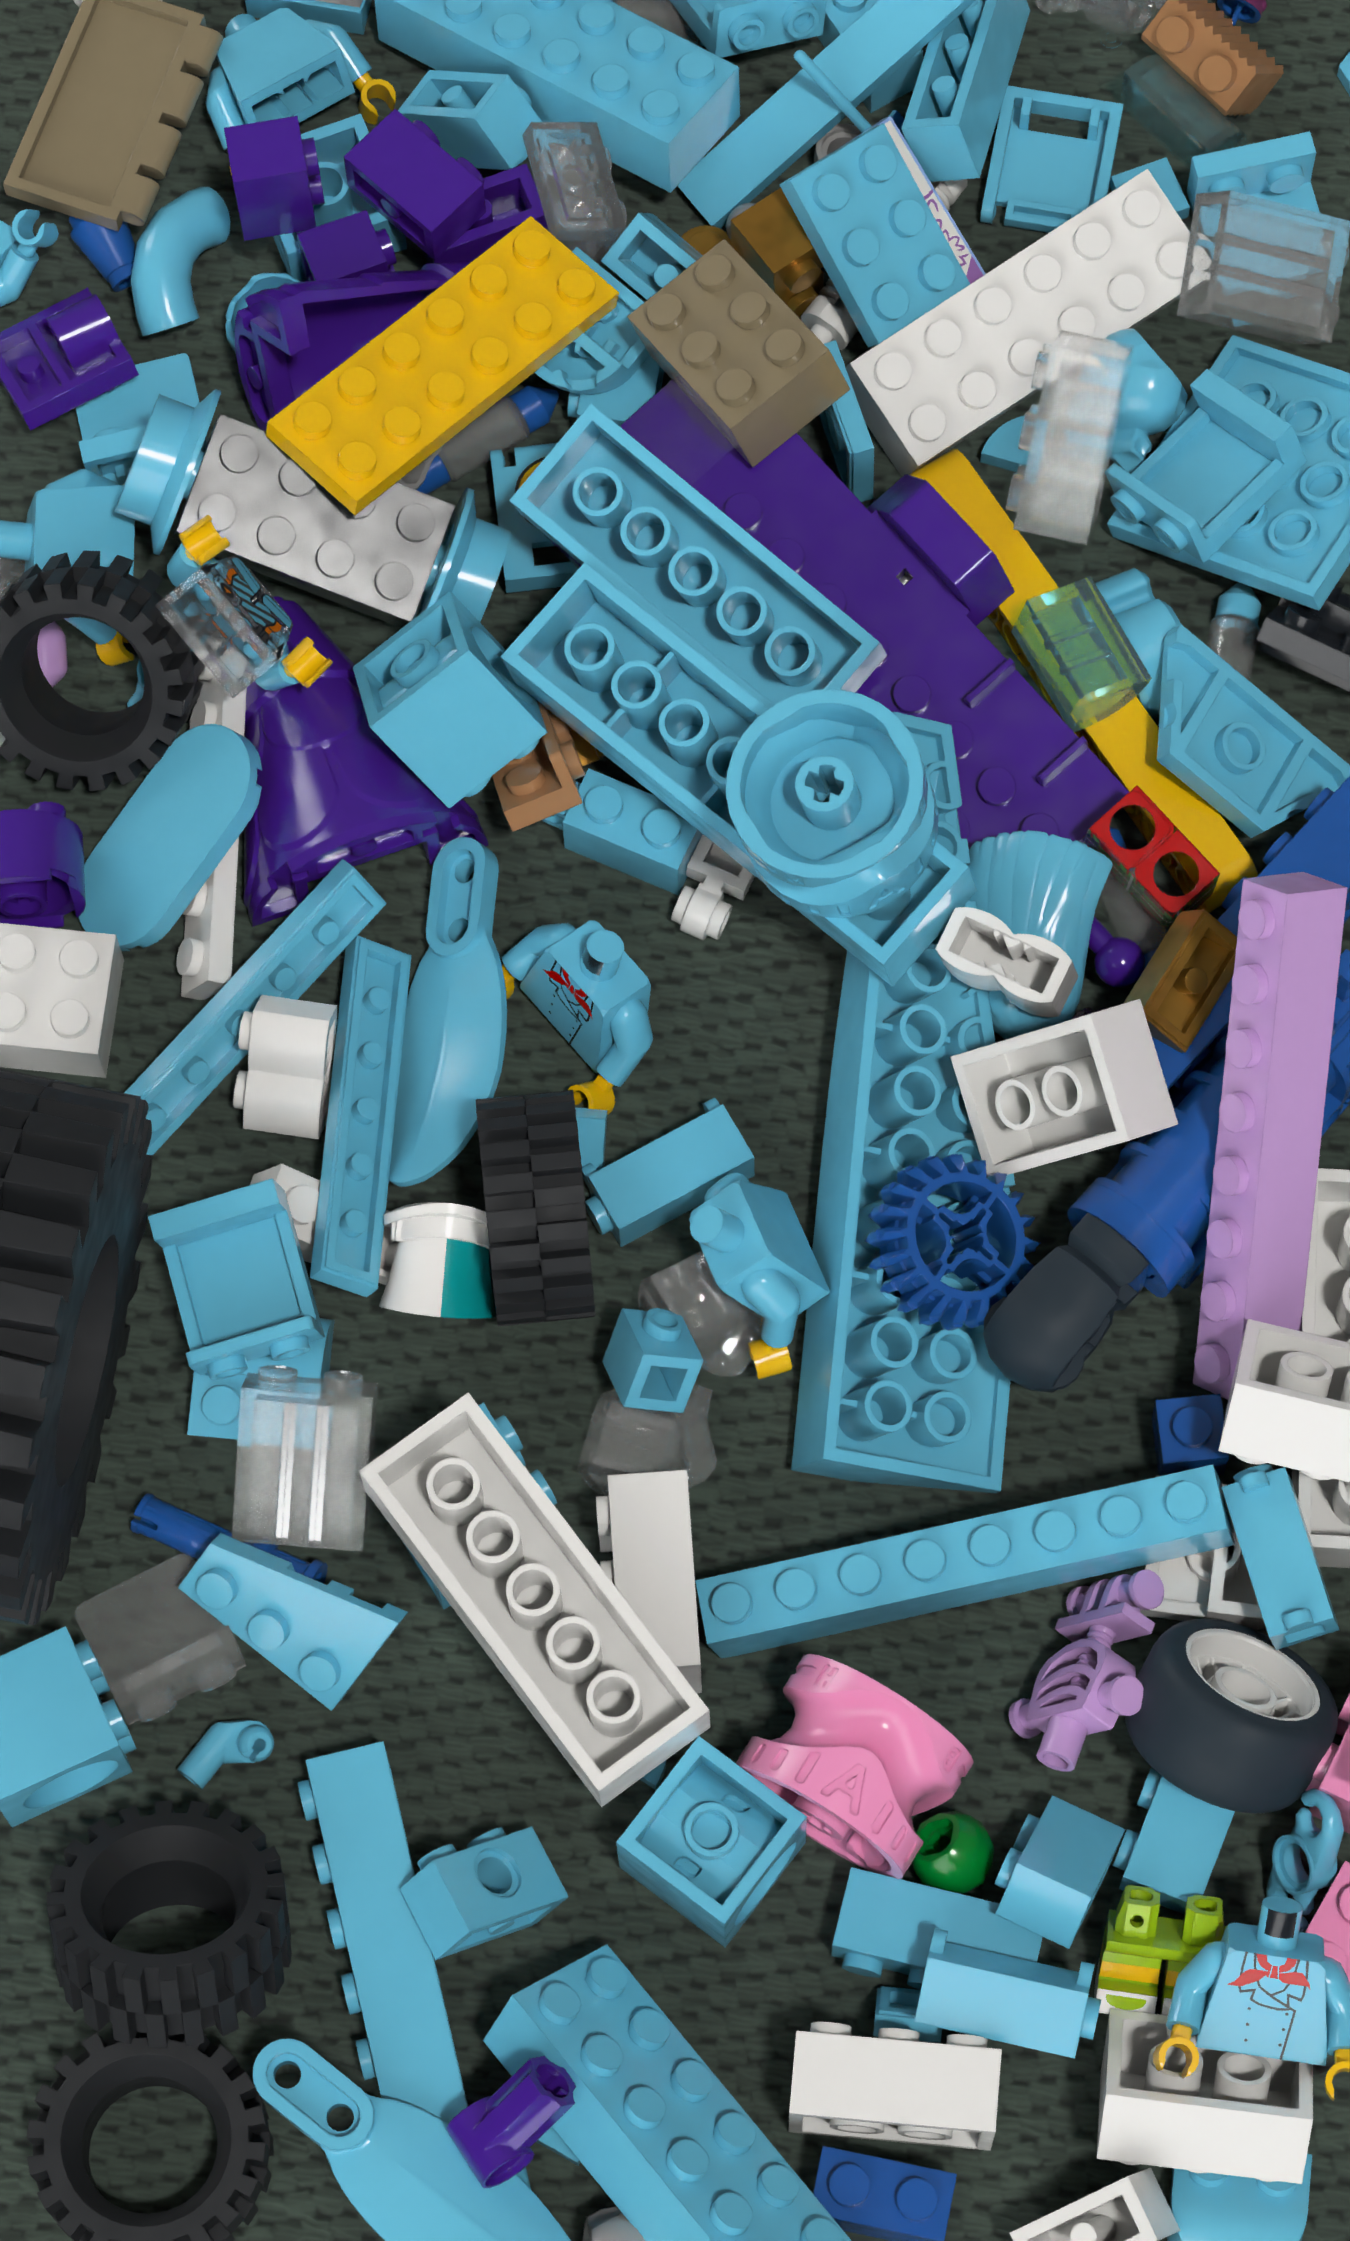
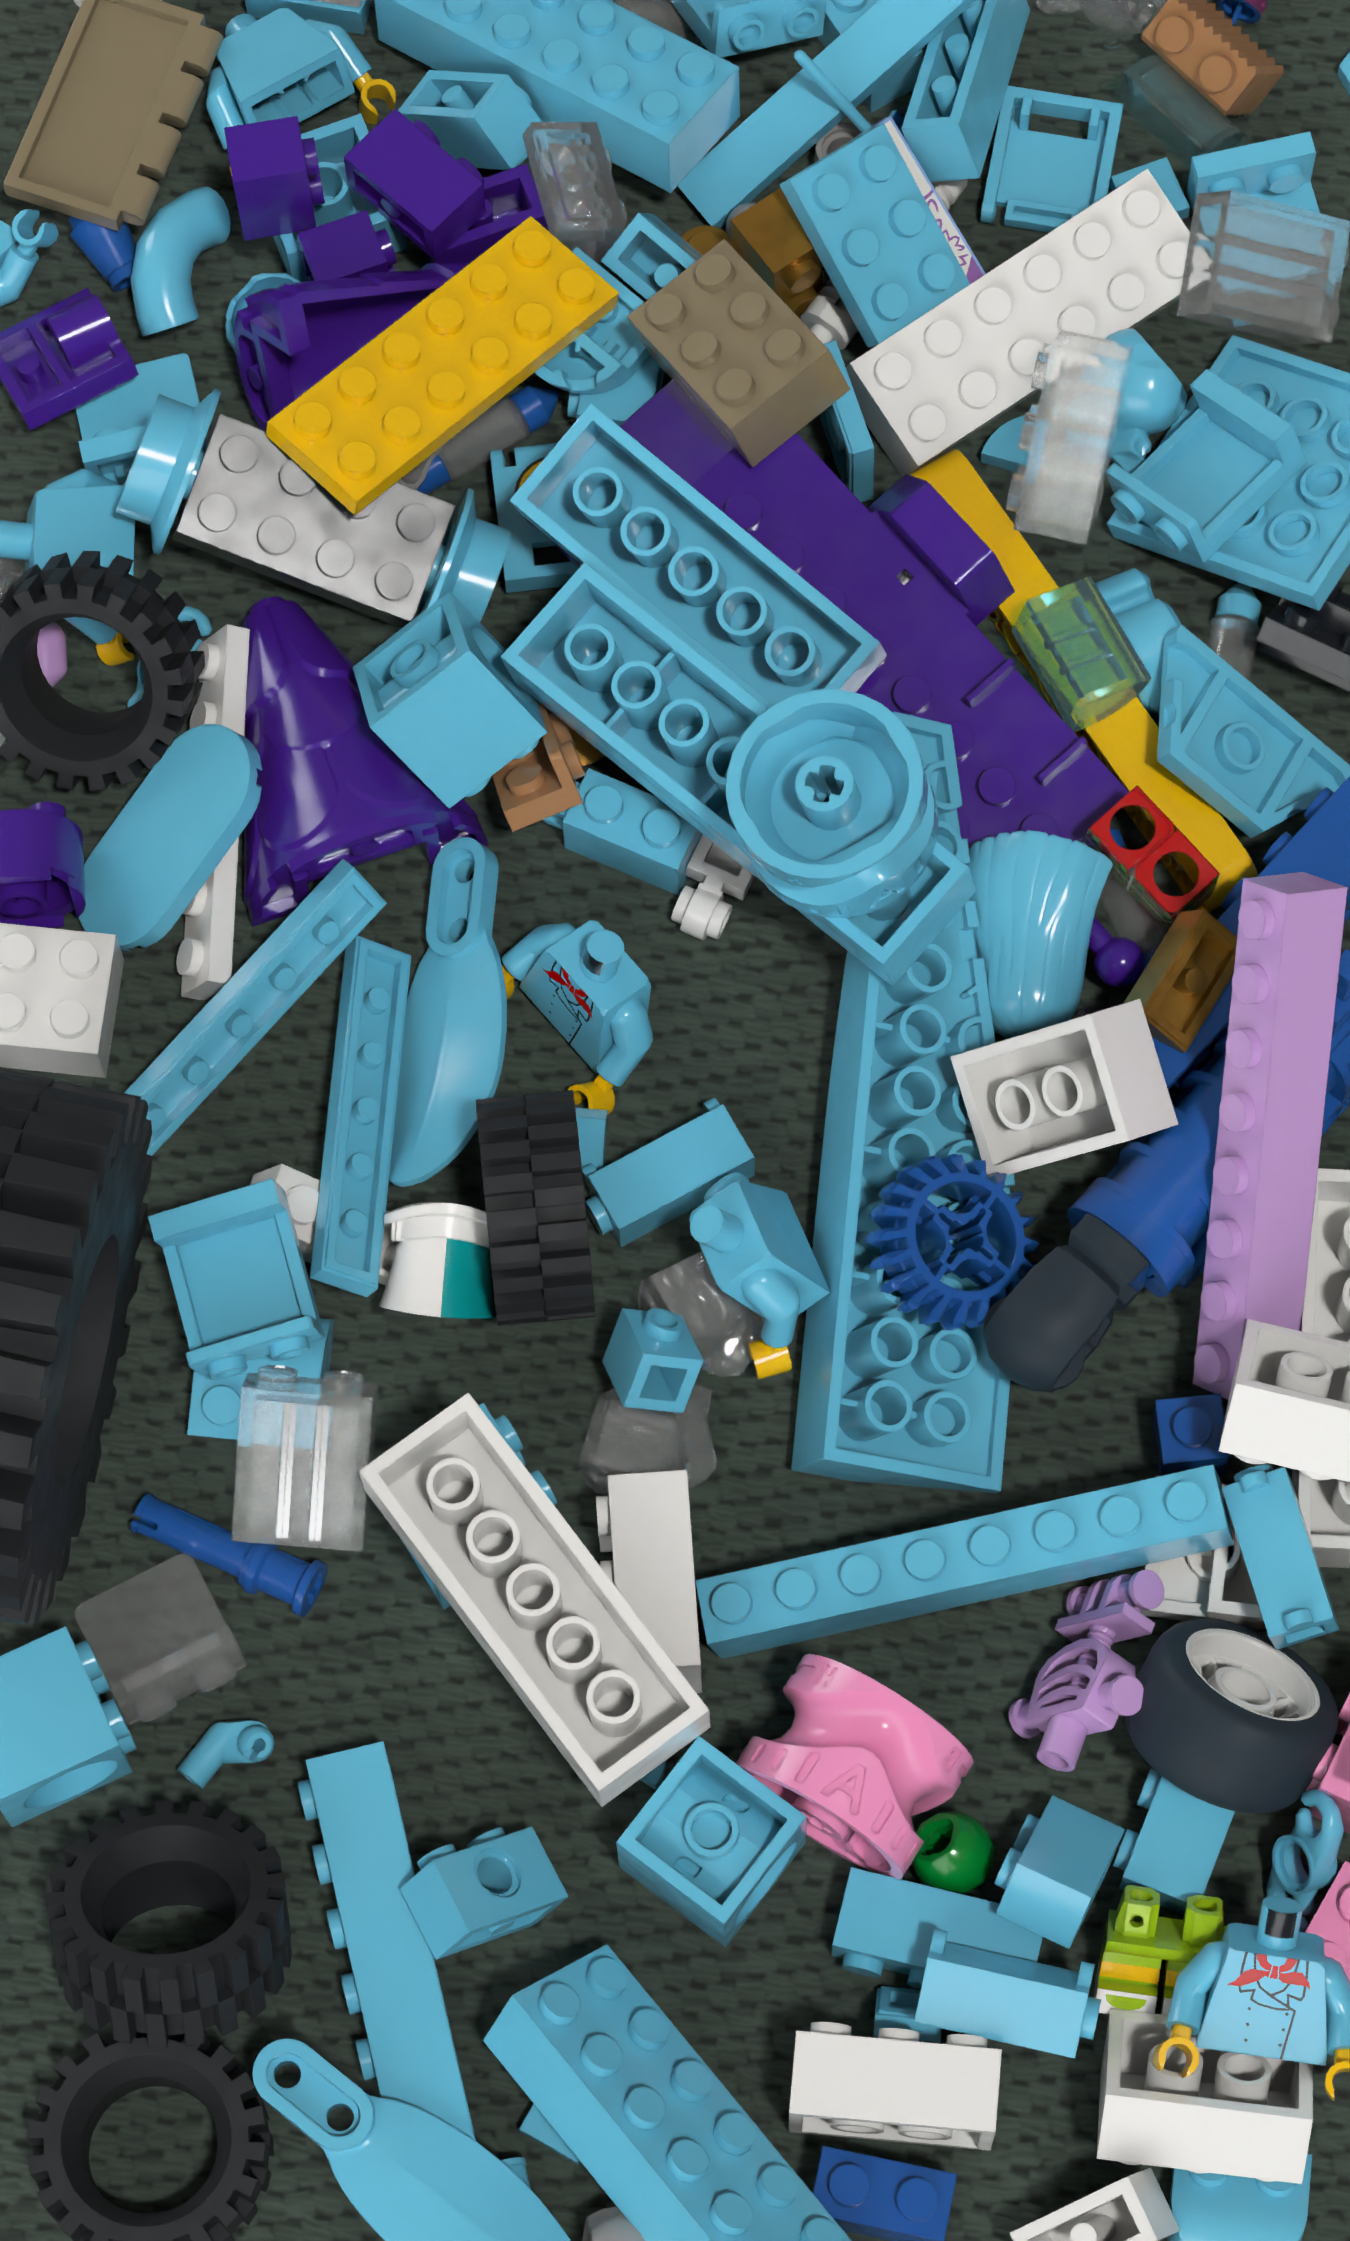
(233, 618): torso -> none
(287, 1066): white brick -> none
(298, 1624): medium azure wing -> none
(502, 2127): dark purple piece -> none
(991, 958): white brick -> none

